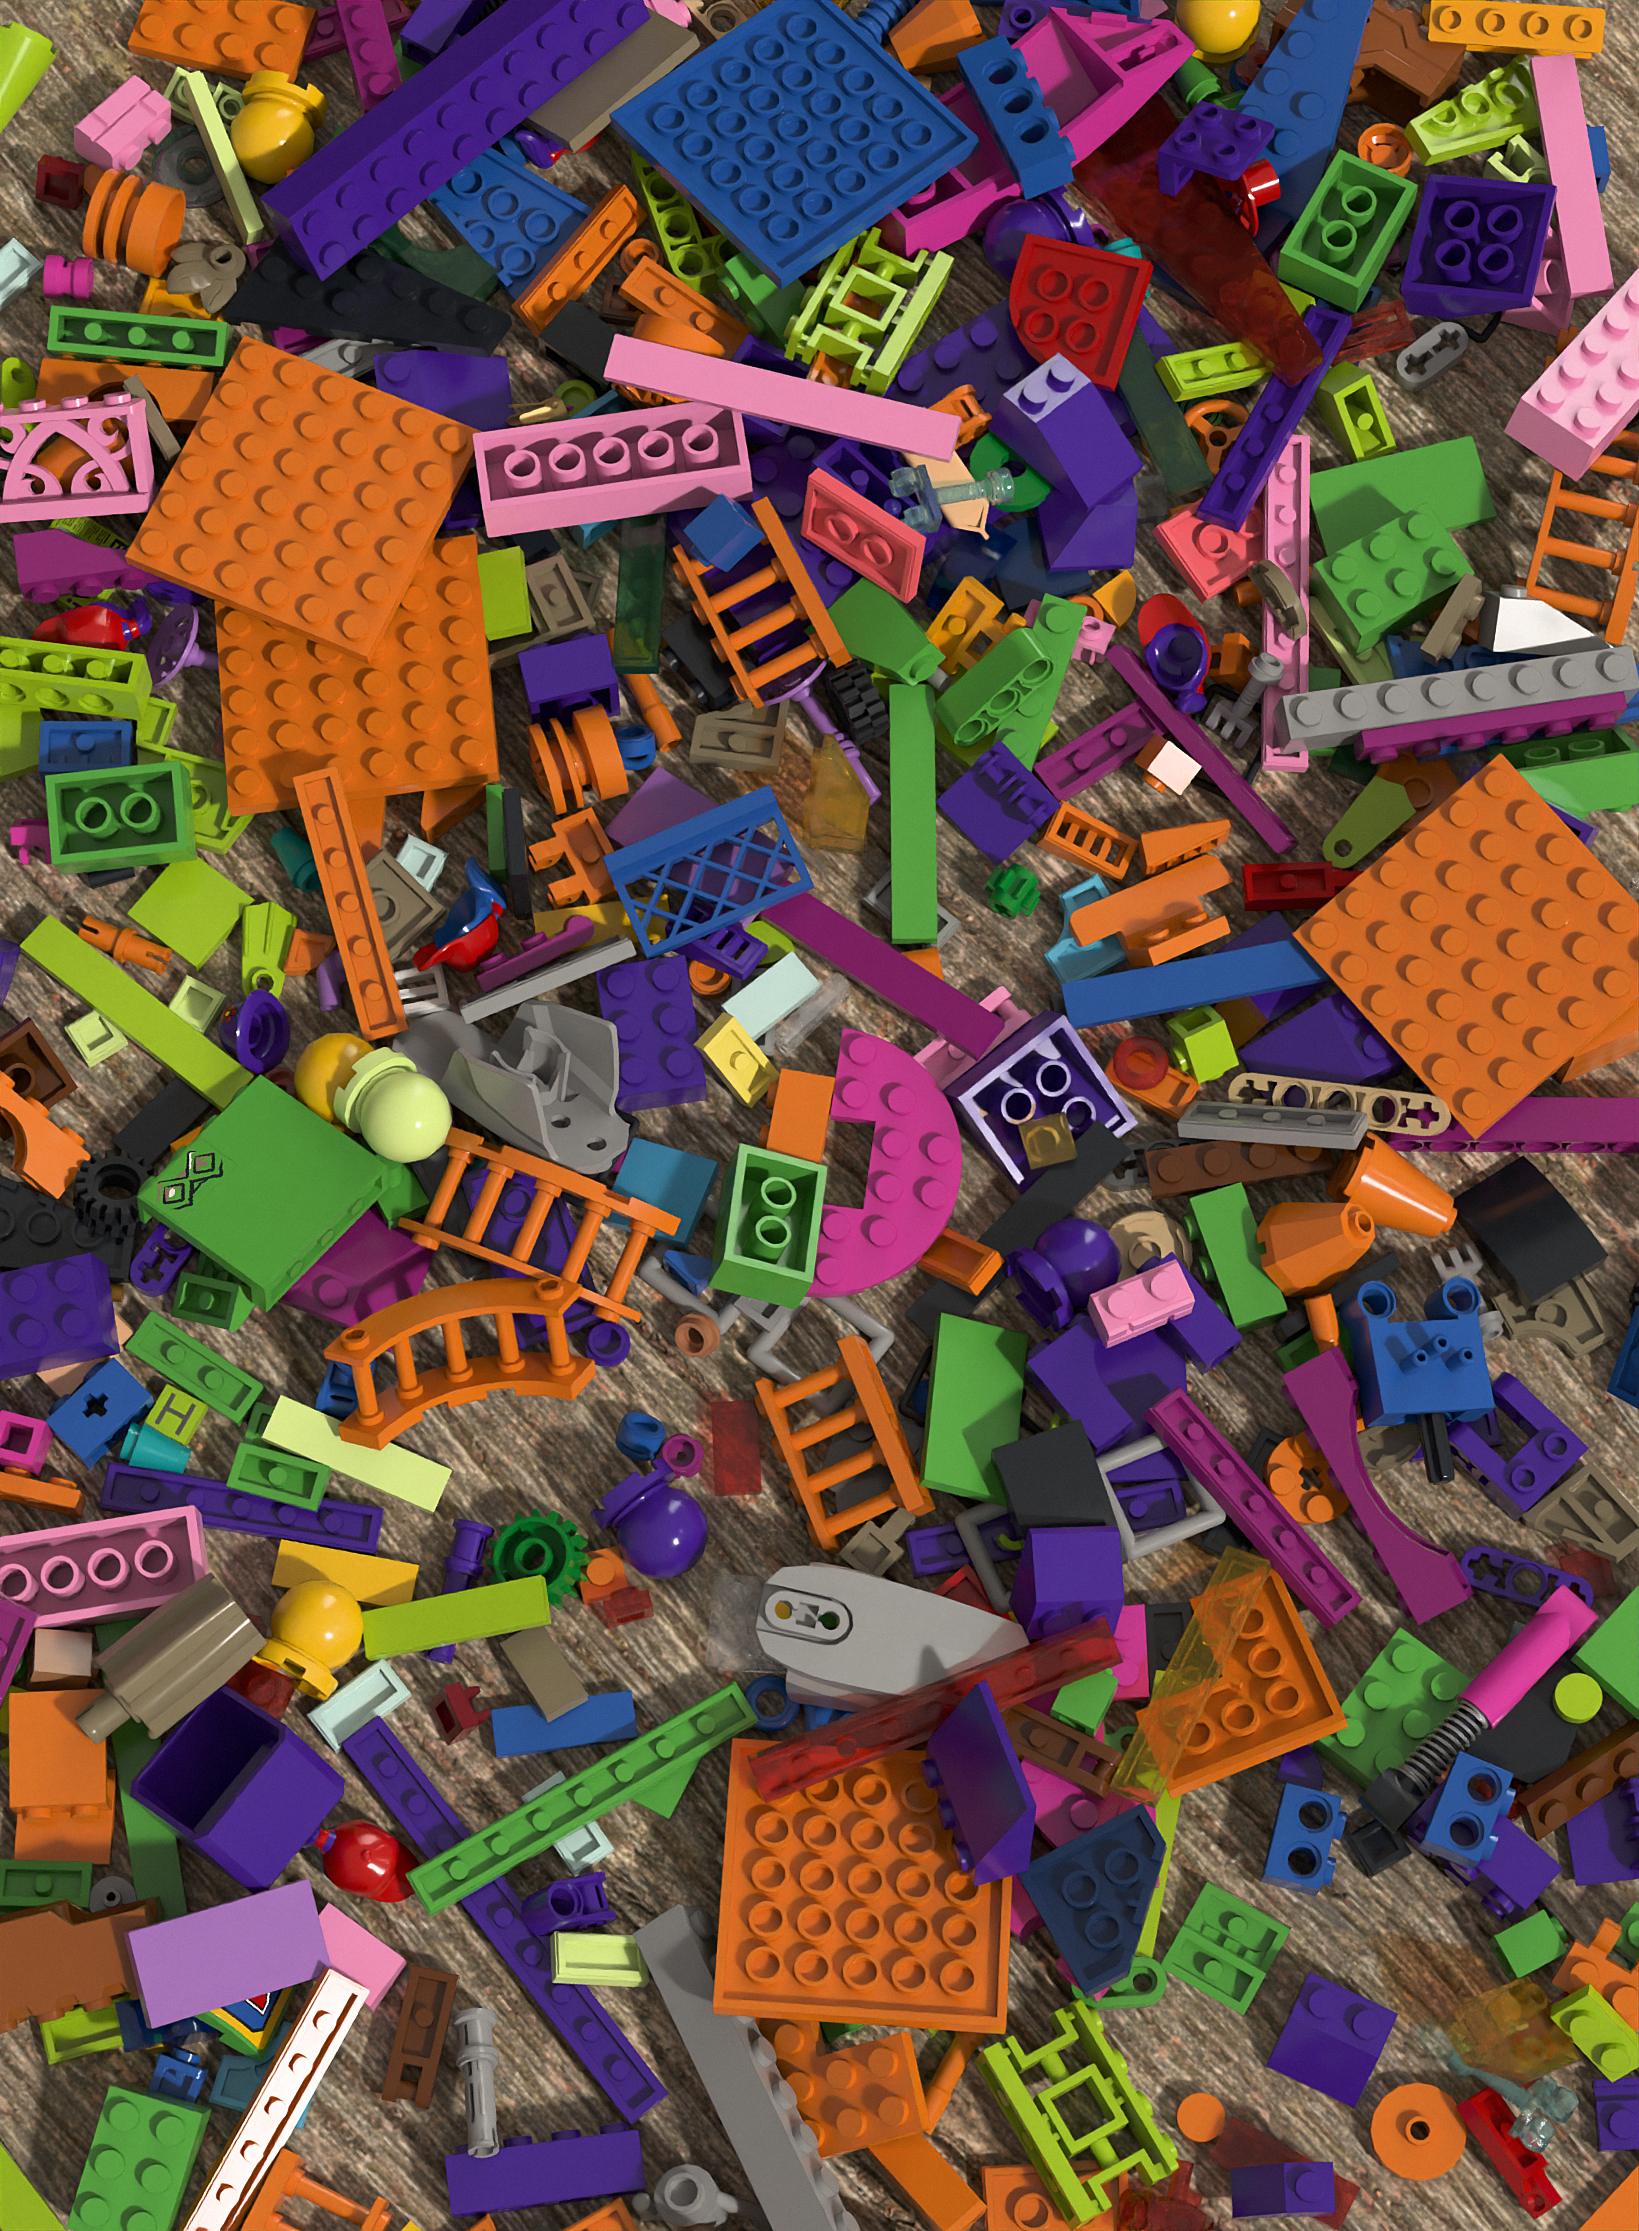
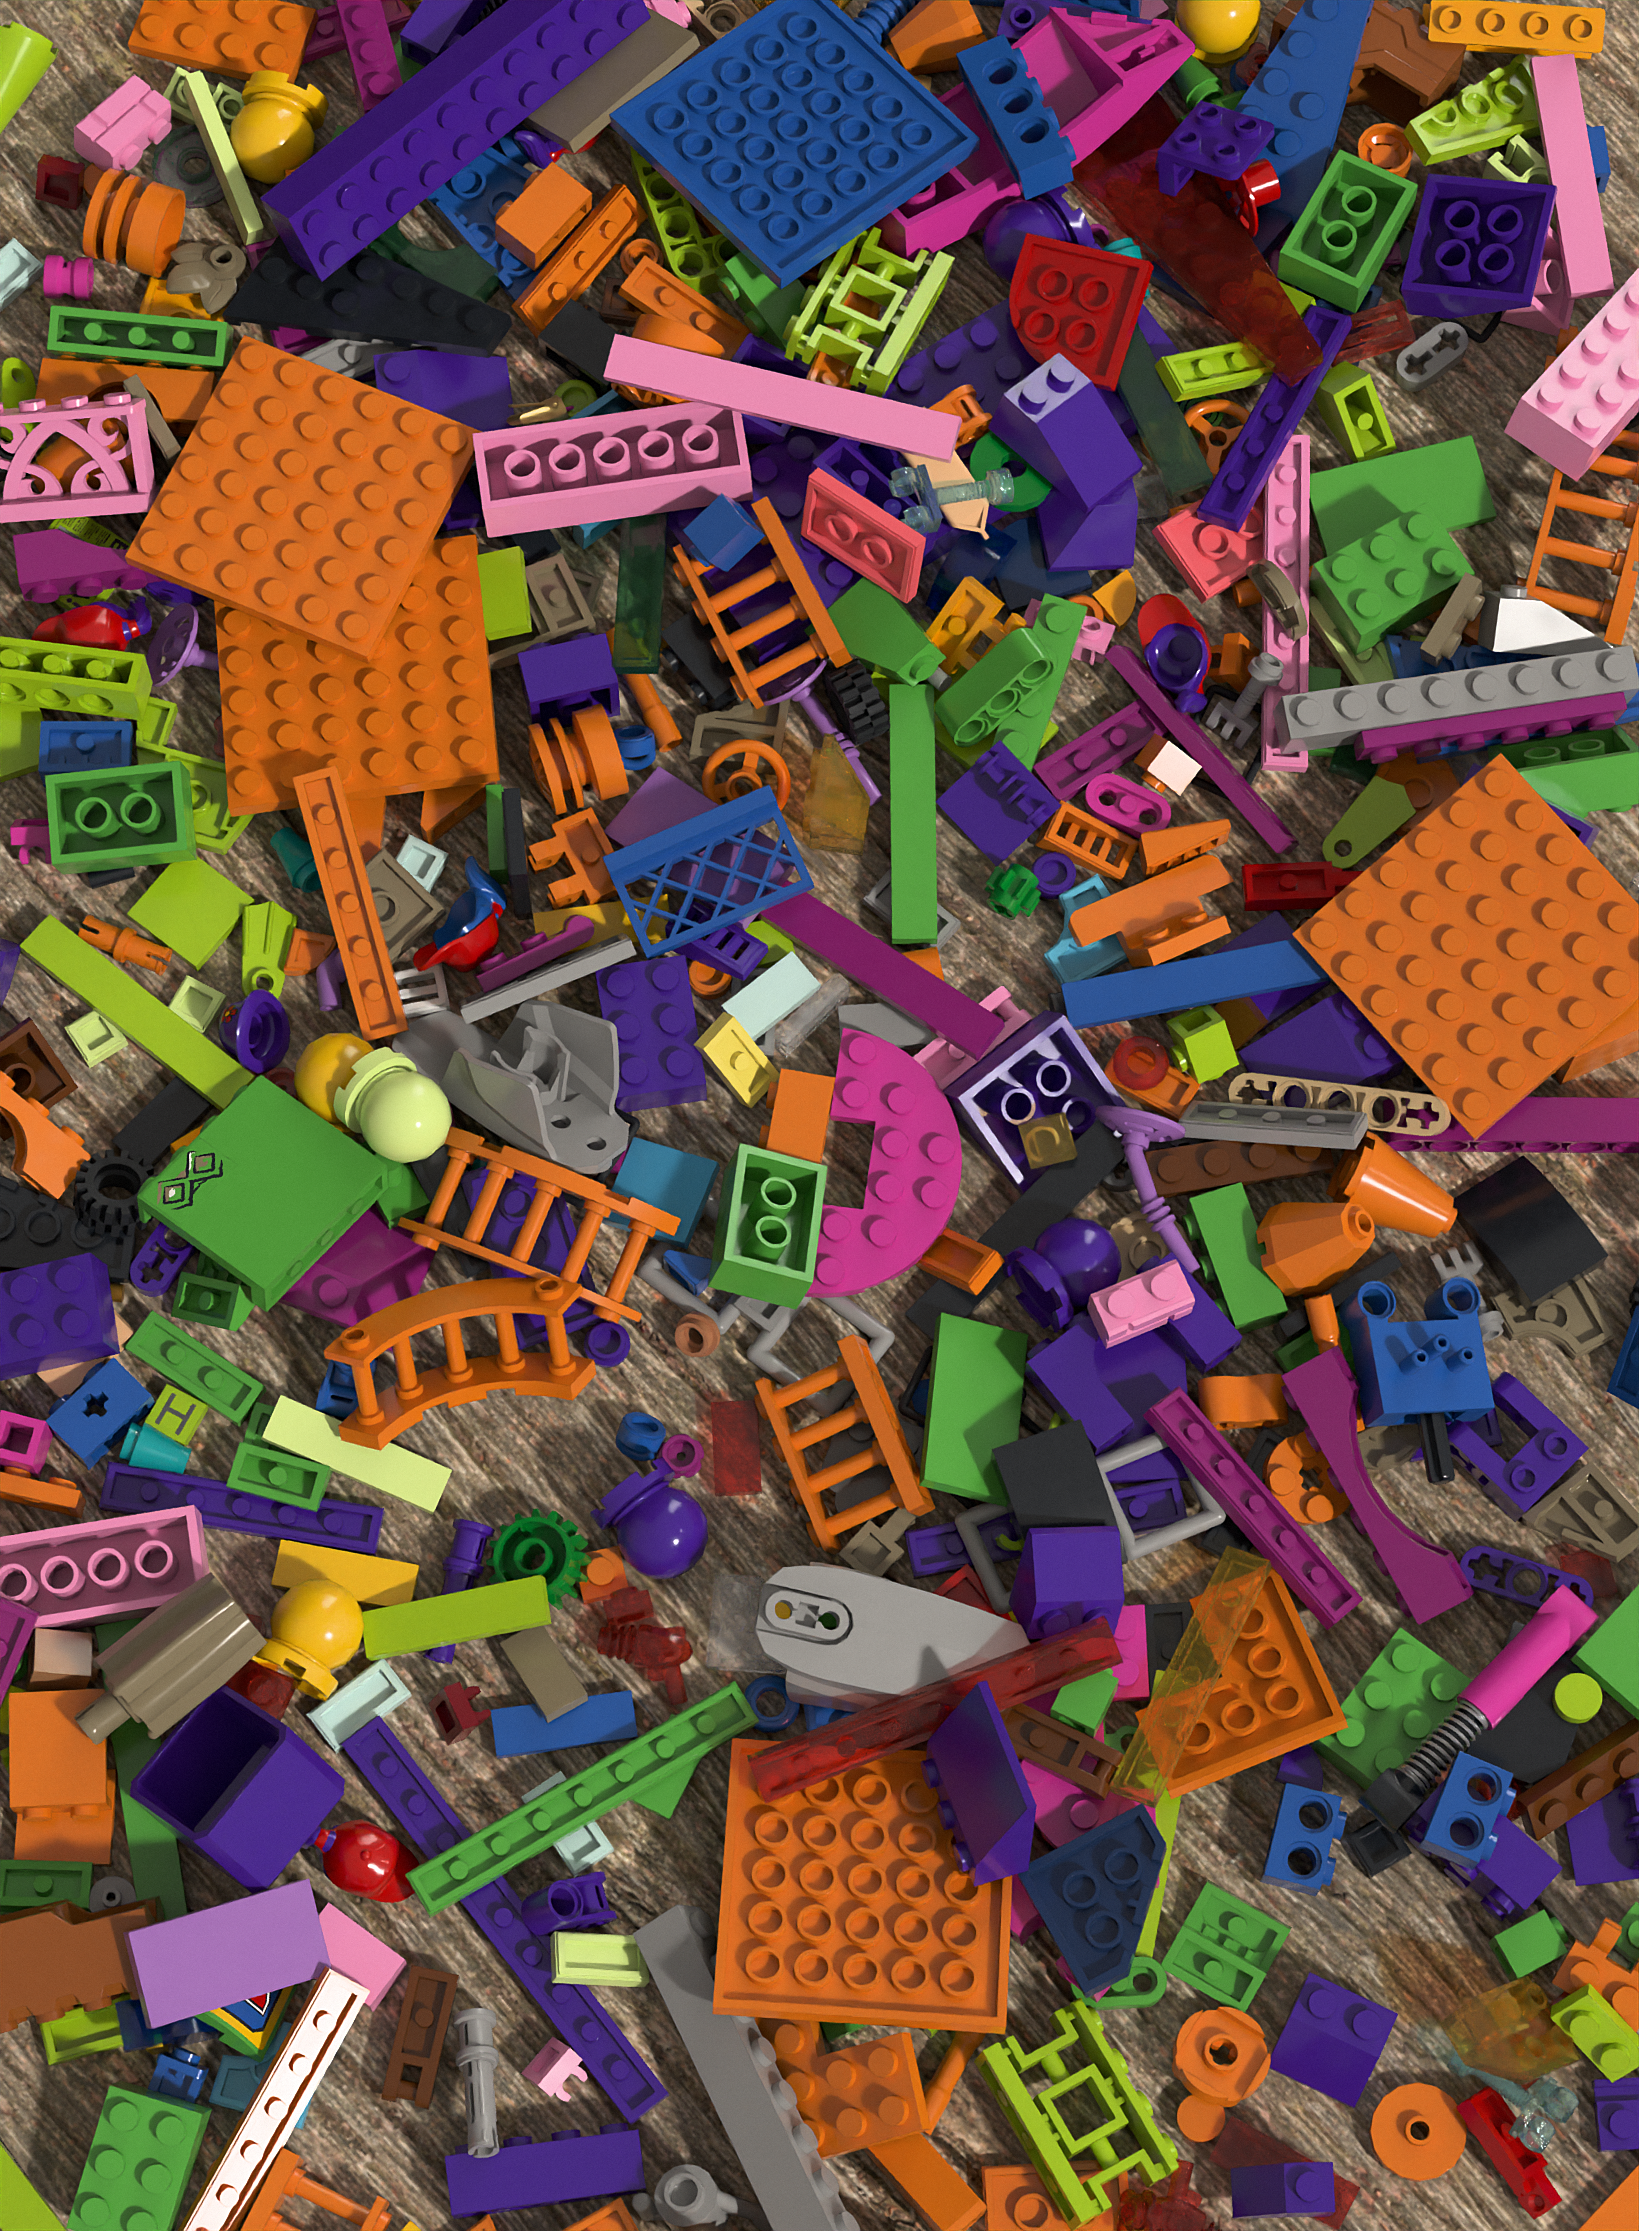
(542, 215): none -> orange brick
(553, 2067): none -> bright pink tile
(653, 1648): none -> clear red piece
(730, 788): none -> orange piece
(884, 1022): none -> light grey tile
(1055, 874): none -> dark purple tile
(1129, 805): none -> dark pink plate
(1138, 1131): none -> medium lavender dish
(1224, 2082): none -> orange plate
(1243, 1401): none -> orange axle

